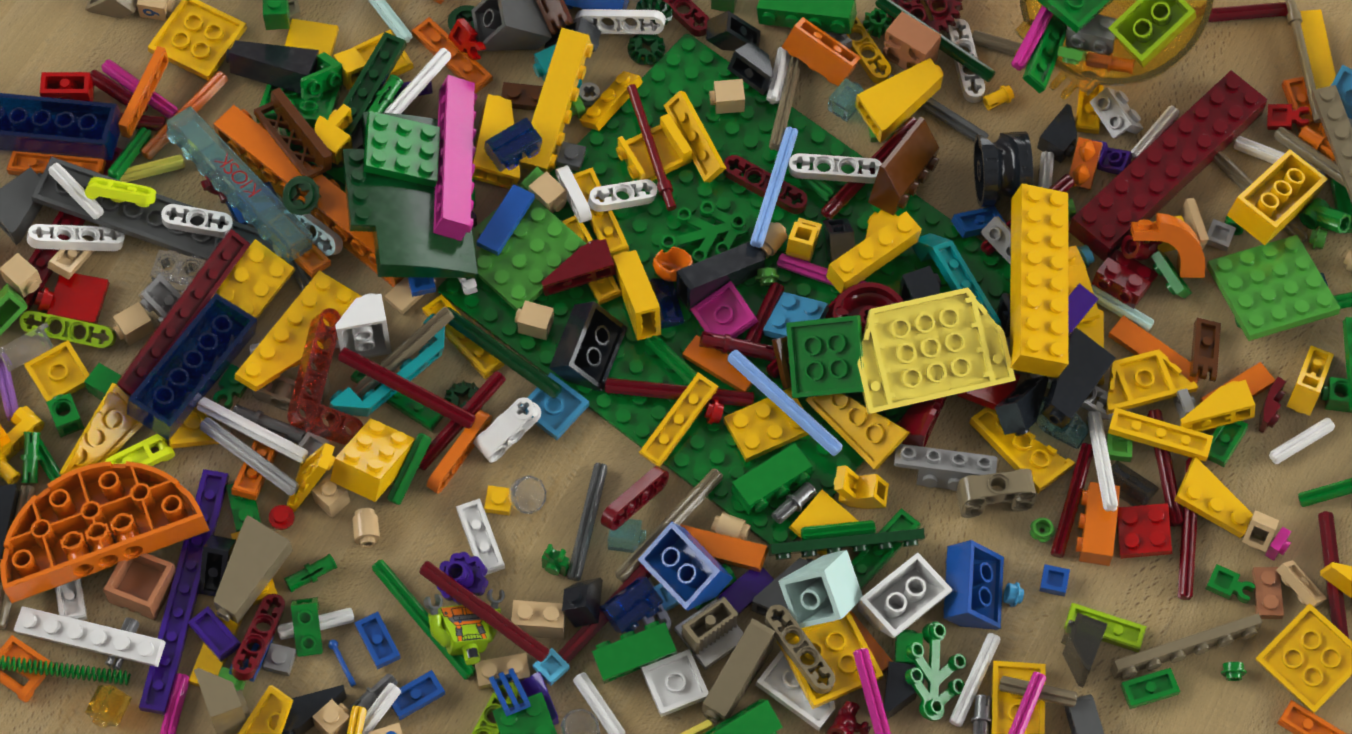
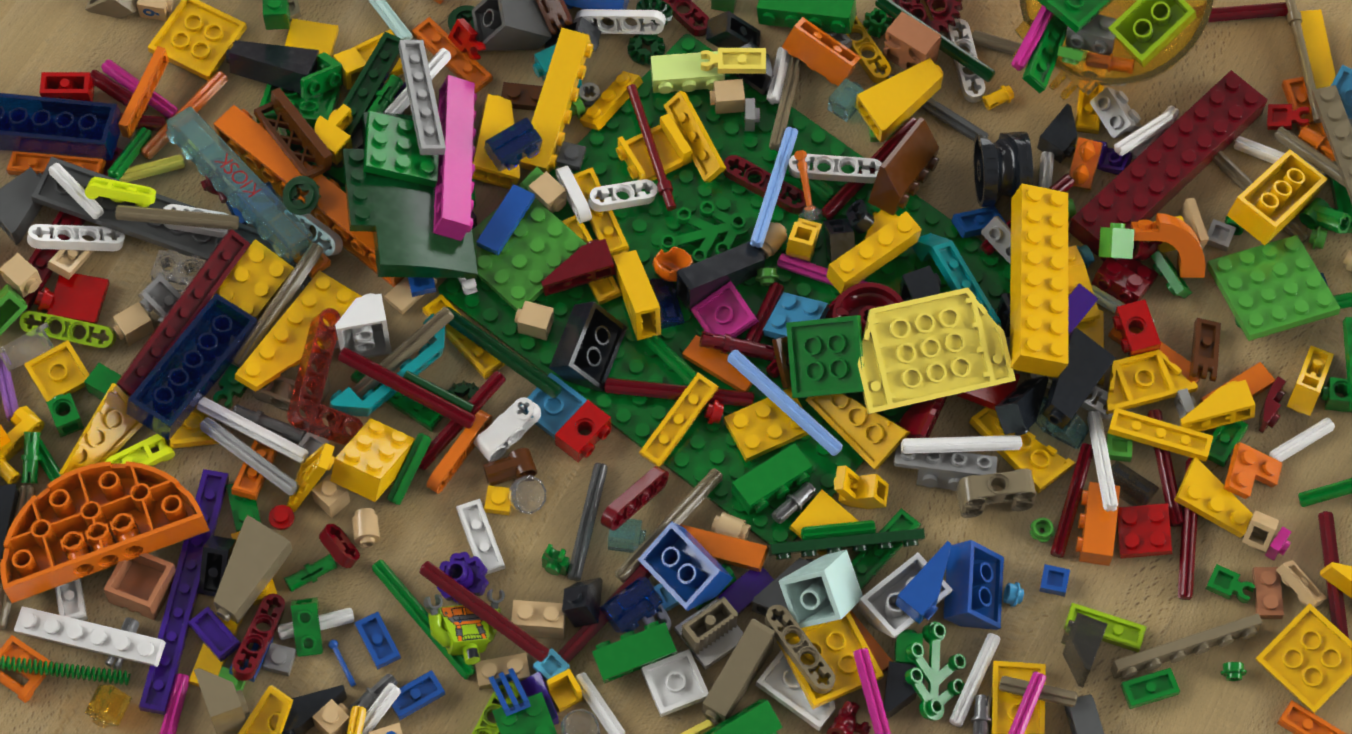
(177, 217): none -> dark tan axle
(279, 303): none -> dark tan axle
(339, 545): none -> dark red beam
(421, 97): none -> light grey plate
(438, 391): none -> dark green bar
(516, 465): none -> reddish brown piece
(564, 690): none -> yellow panel
(588, 418): none -> red brick
(682, 73): none -> yellowish green brick
(736, 60): none -> light yellow plate
(751, 114): none -> light grey plate
(809, 212): none -> orange piece
(860, 216): none -> black beam
(922, 592): none -> blue slope
(961, 444): none -> white axle
(1116, 241): none -> brick
(1136, 315): none -> red brick
(1143, 133): none -> white axle
(1250, 465): none -> orange plate

